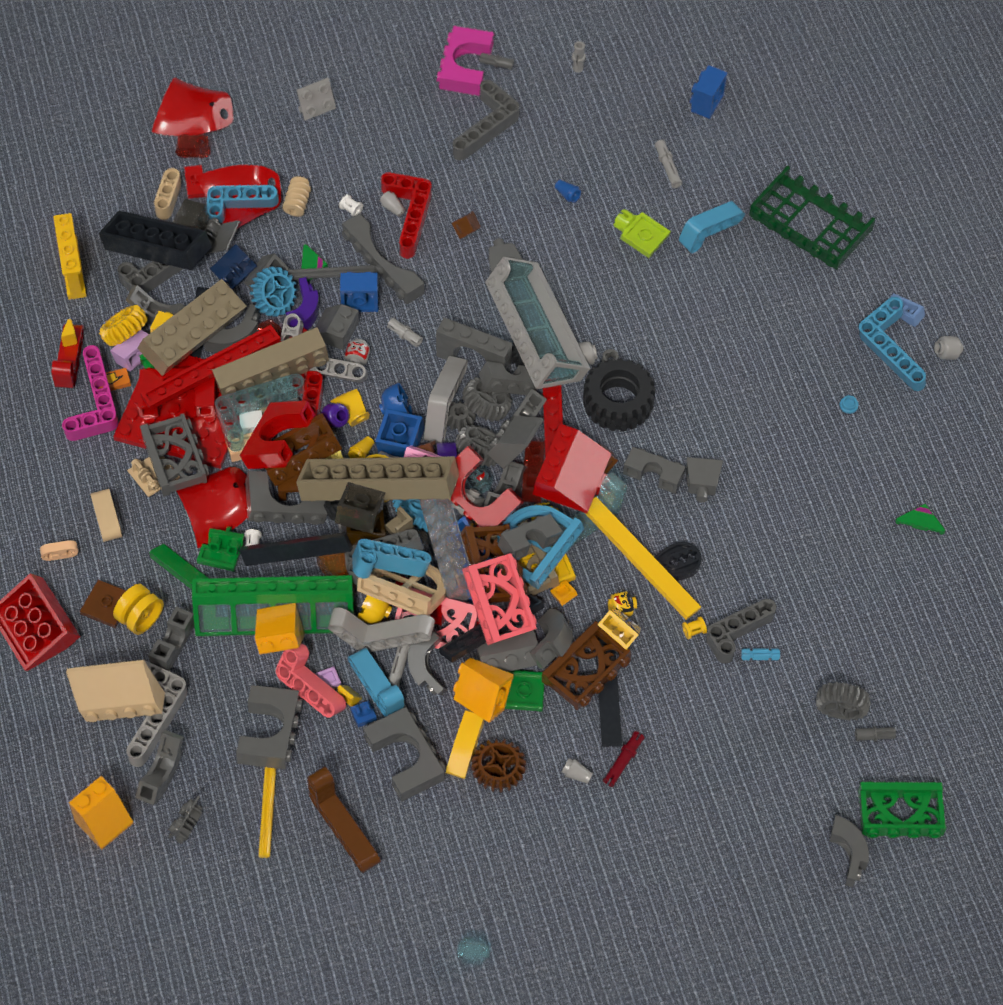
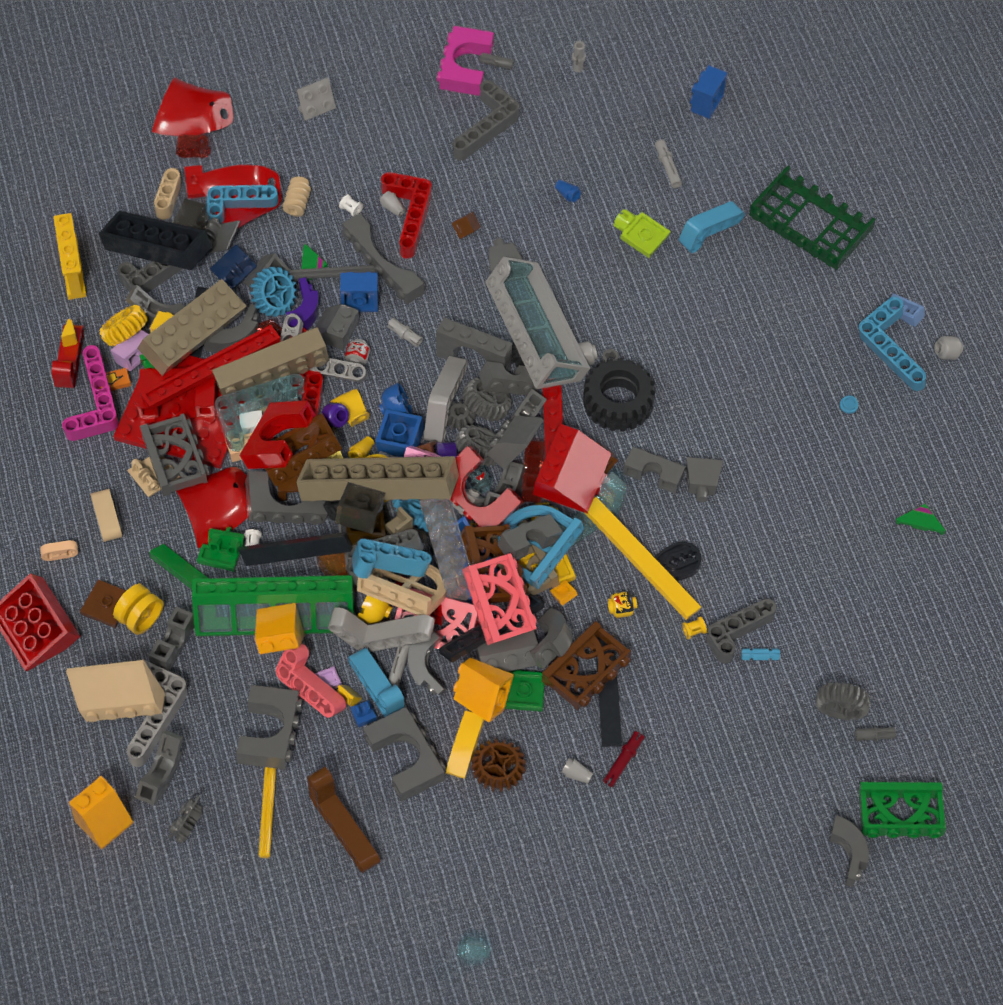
(620, 627): yellow torso -> none

